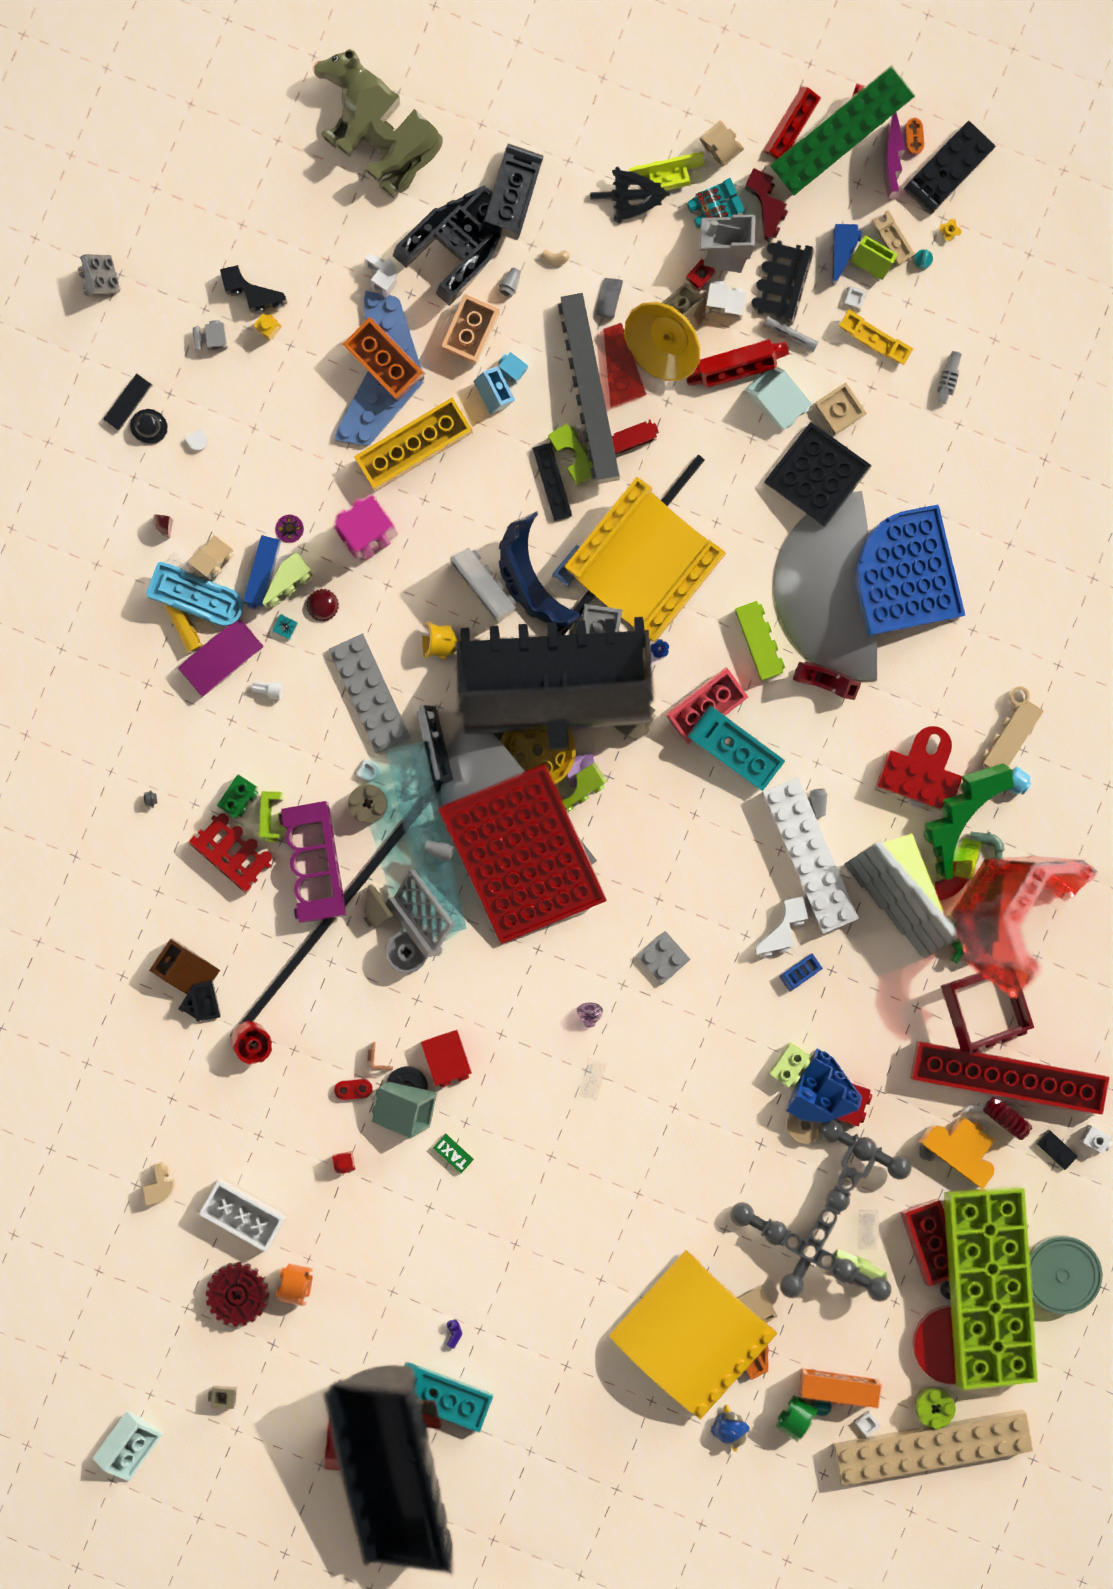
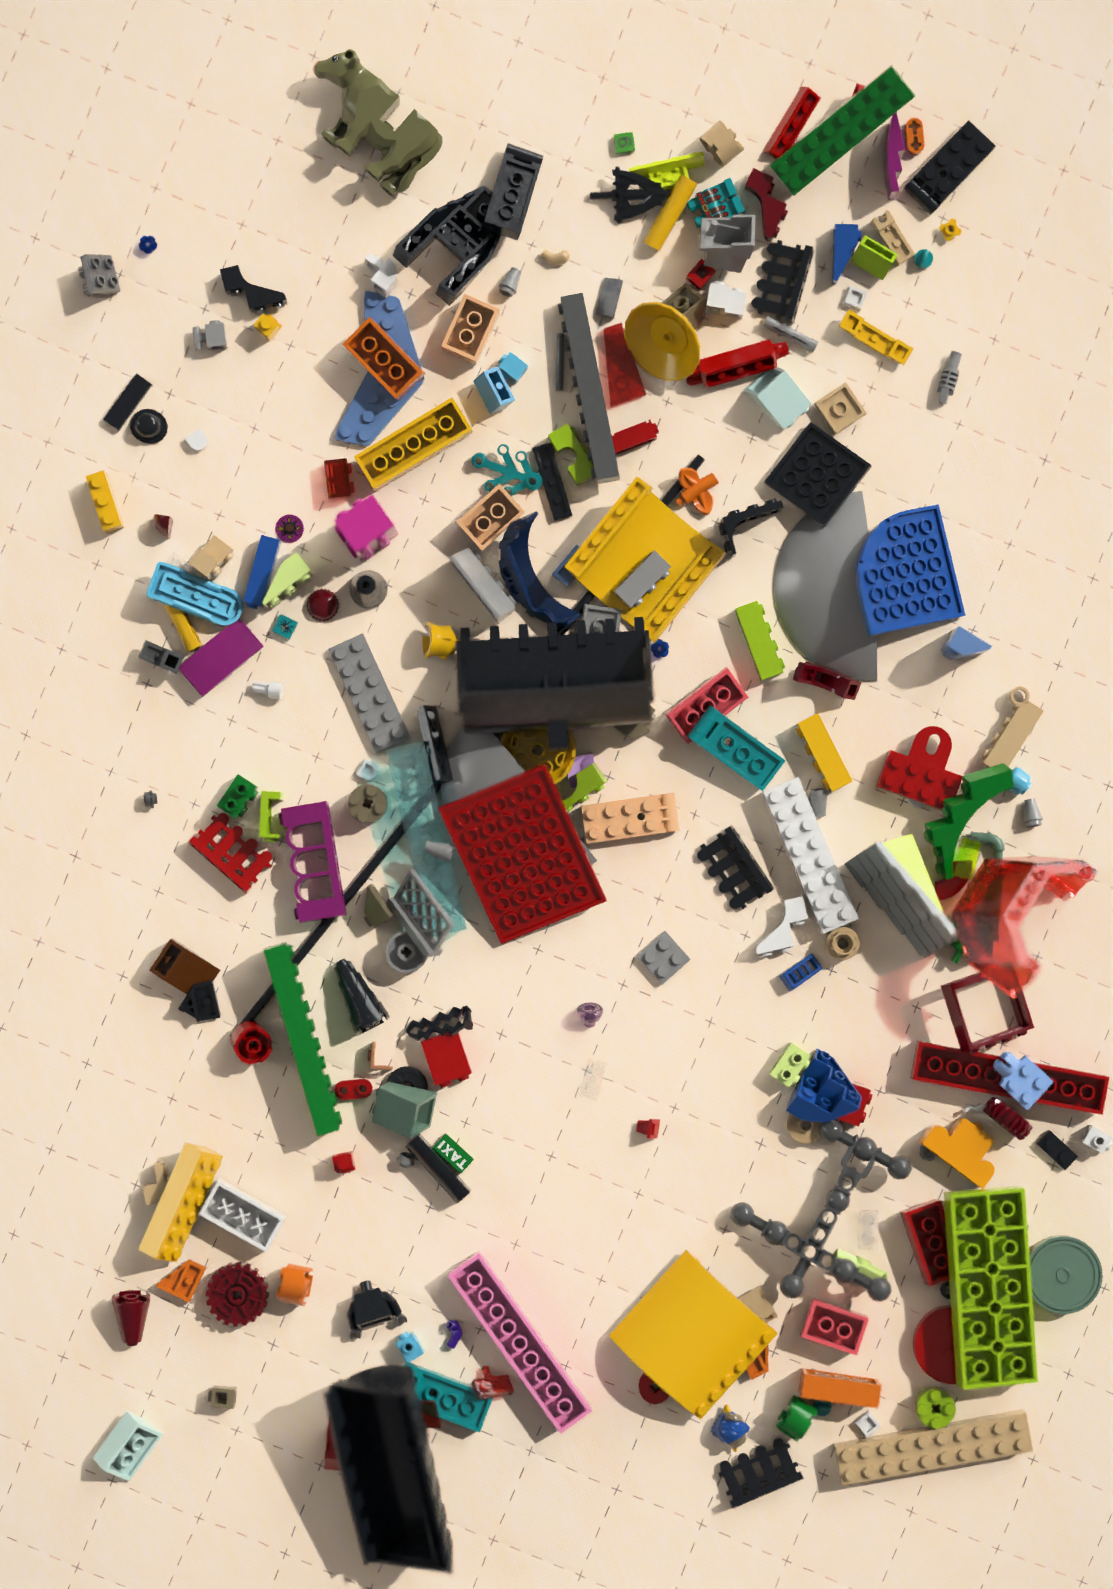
(104, 501): none -> yellow brick
(131, 1314): none -> dark red cone
(147, 239): none -> clear blue plate
(160, 656): none -> dark grey brick
(181, 1202): none -> yellow brick
(183, 1280): none -> orange wing
(302, 1039): none -> green brick
(338, 479): none -> clear red brick
(359, 999): none -> black cone
(371, 596): none -> cone
(372, 1308): none -> black torso
(405, 1159): none -> light grey plate
(409, 1346): none -> medium azure brick
(433, 1026): none -> black piece
(438, 1168): none -> black brick
(490, 516): none -> light nougat brick
(491, 1385): none -> clear red plate
(510, 471): none -> teal plant
(519, 1342): none -> bright pink brick
(560, 362): none -> dark grey bar
(619, 818): none -> light nougat hinge
(624, 142): none -> bright green tile
(642, 579): none -> light grey brick
(648, 1394): none -> red piece
(649, 1128): none -> red brick
(670, 212): none -> yellow brick
(696, 490): none -> orange plant
(736, 518): none -> black bracket
(743, 874): none -> black fence
(770, 1473): none -> black fence
(823, 752): none -> yellow brick
(834, 1326): none -> coral brick
(852, 943): none -> tan piece
(963, 644): none -> medium blue slope
(1022, 1079): none -> light blue plate
(1032, 814): none -> light grey cone

